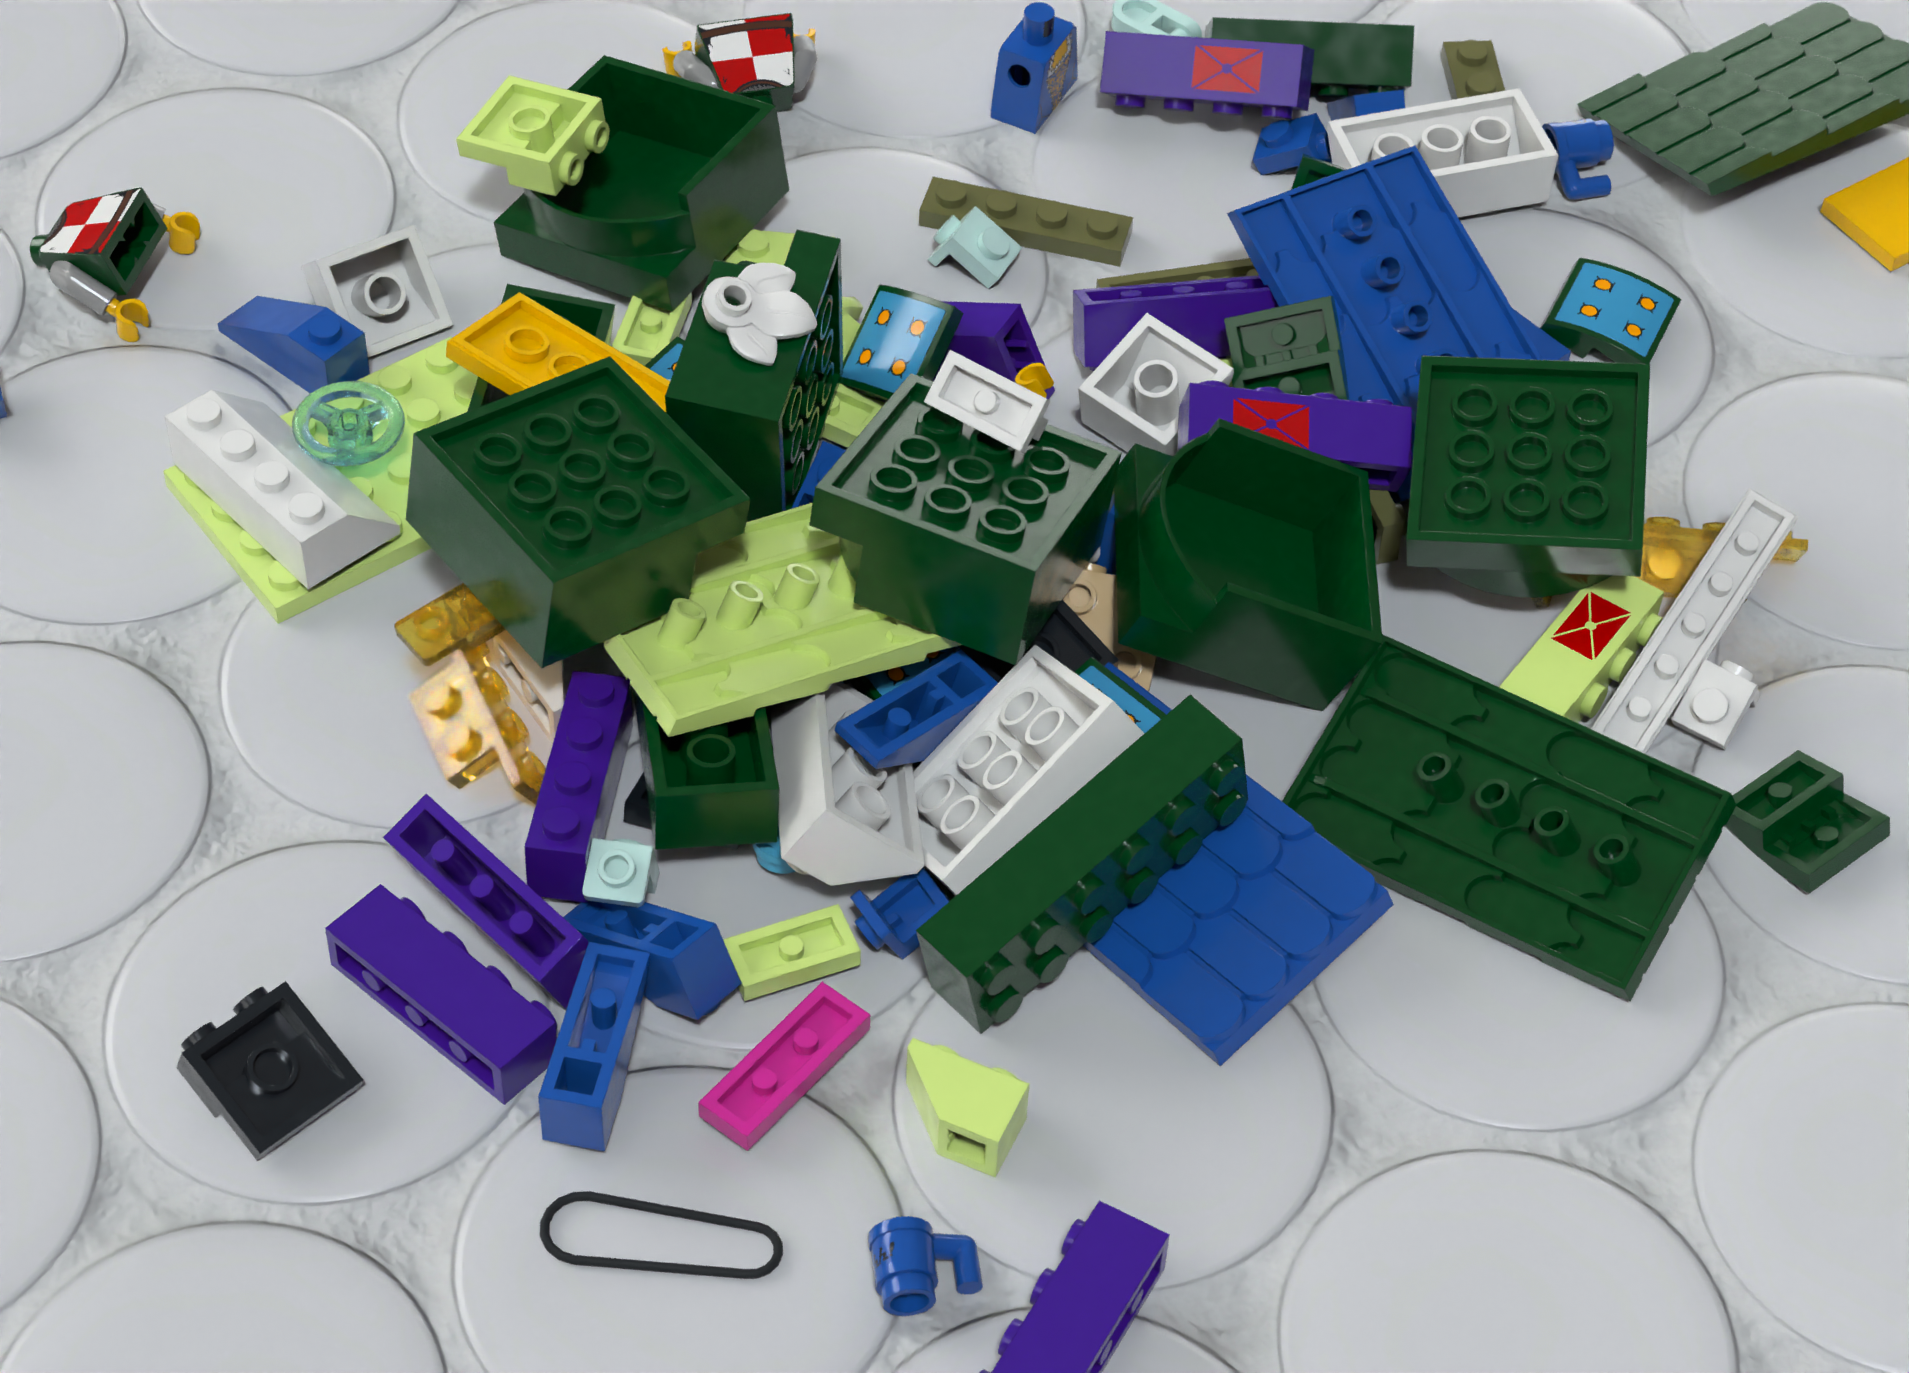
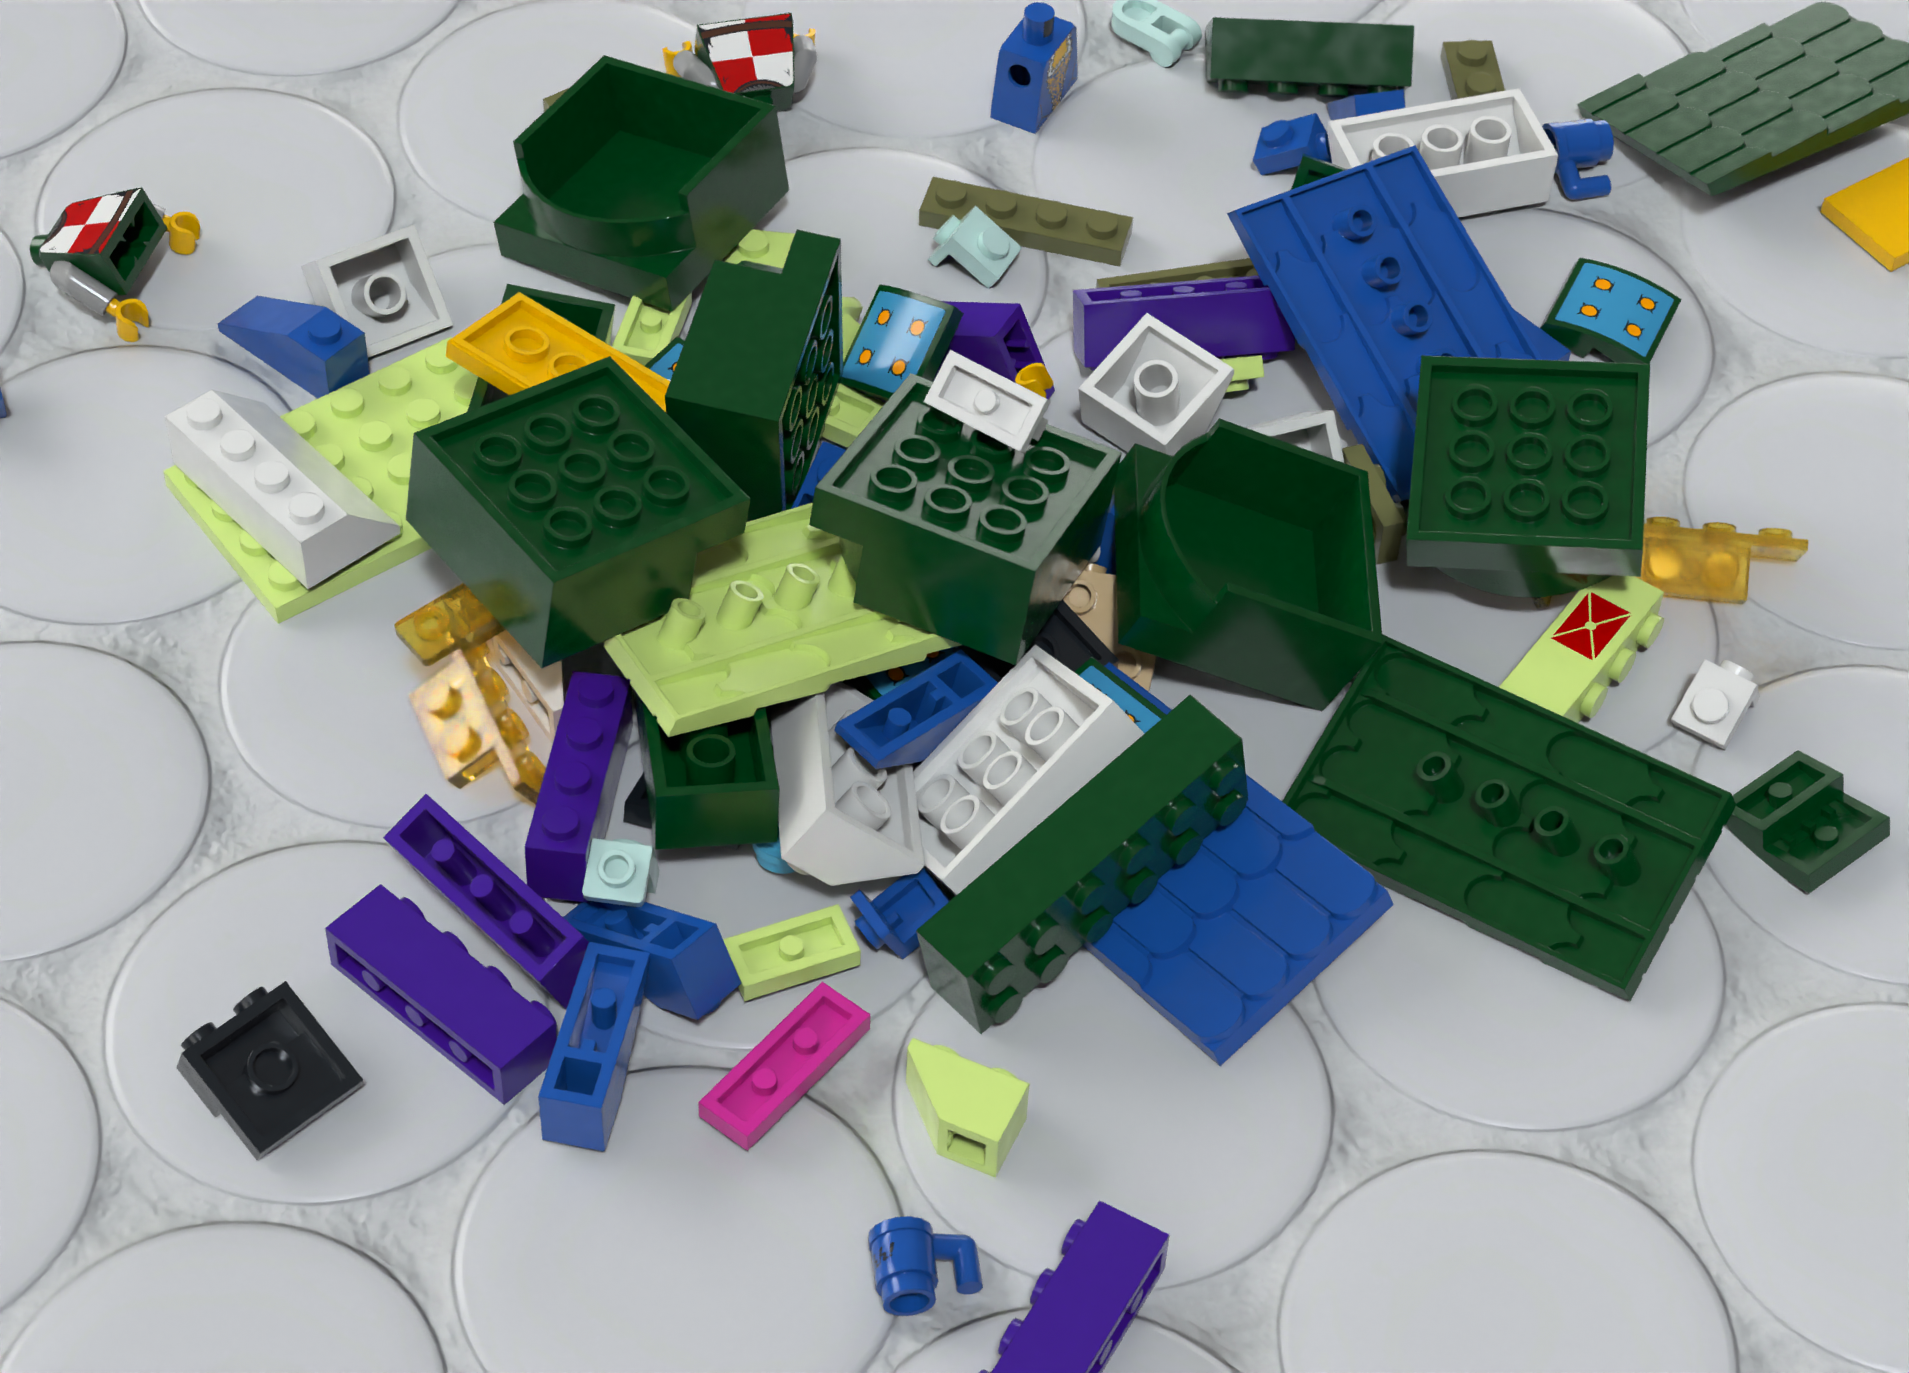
(349, 429): clear light blue piece -> none
(536, 134): yellowish green plate -> none
(652, 1265): black piece -> none
(764, 311): white plate -> none
(1207, 72): dark purple brick -> none
(1289, 349): dark green slope -> none
(1358, 433): dark purple brick -> none
(1695, 622): white tile -> none

